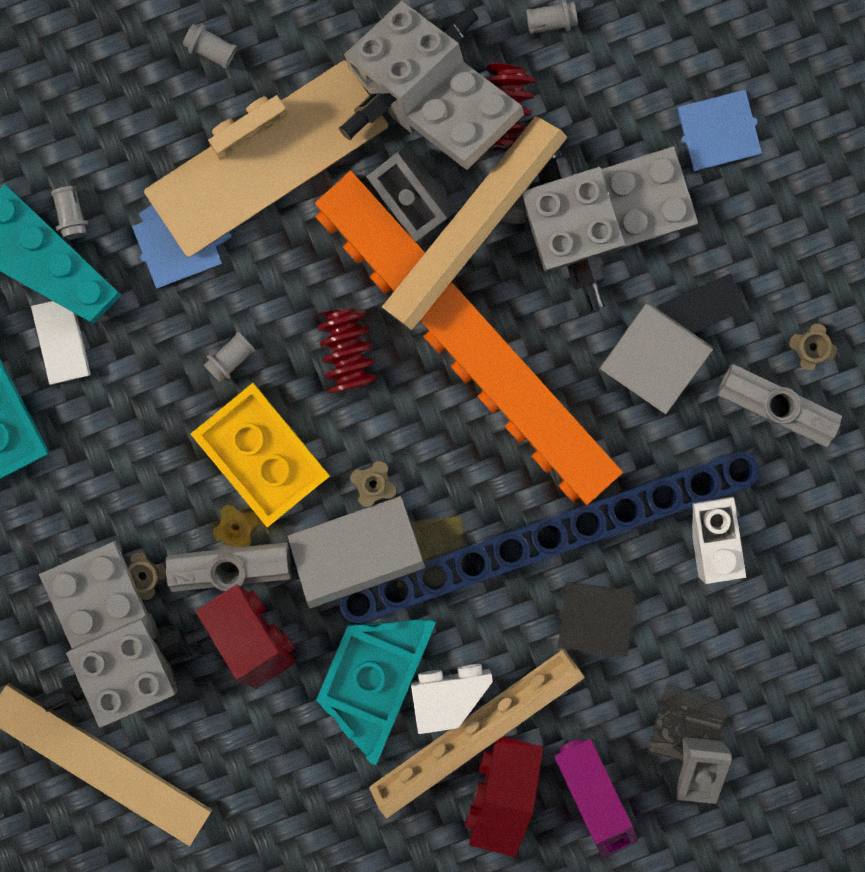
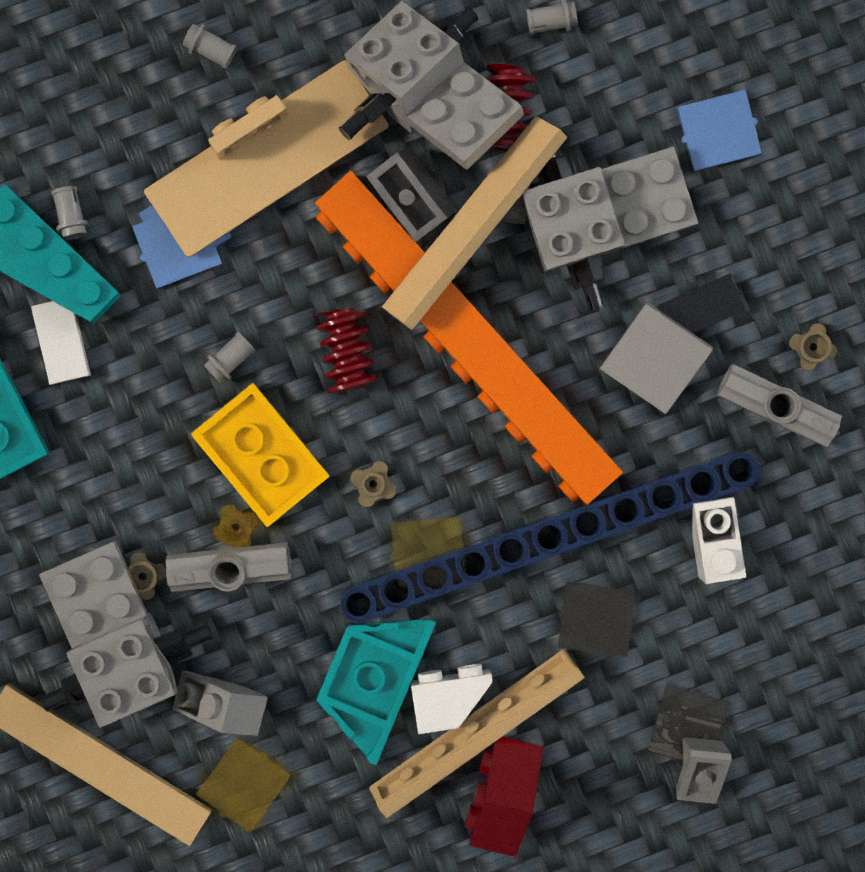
(220, 704): none -> light grey slope
(243, 784): none -> clear yellow piece
(245, 639): dark red brick -> none
(355, 552): light grey tile -> none
(595, 797): magenta slope -> none

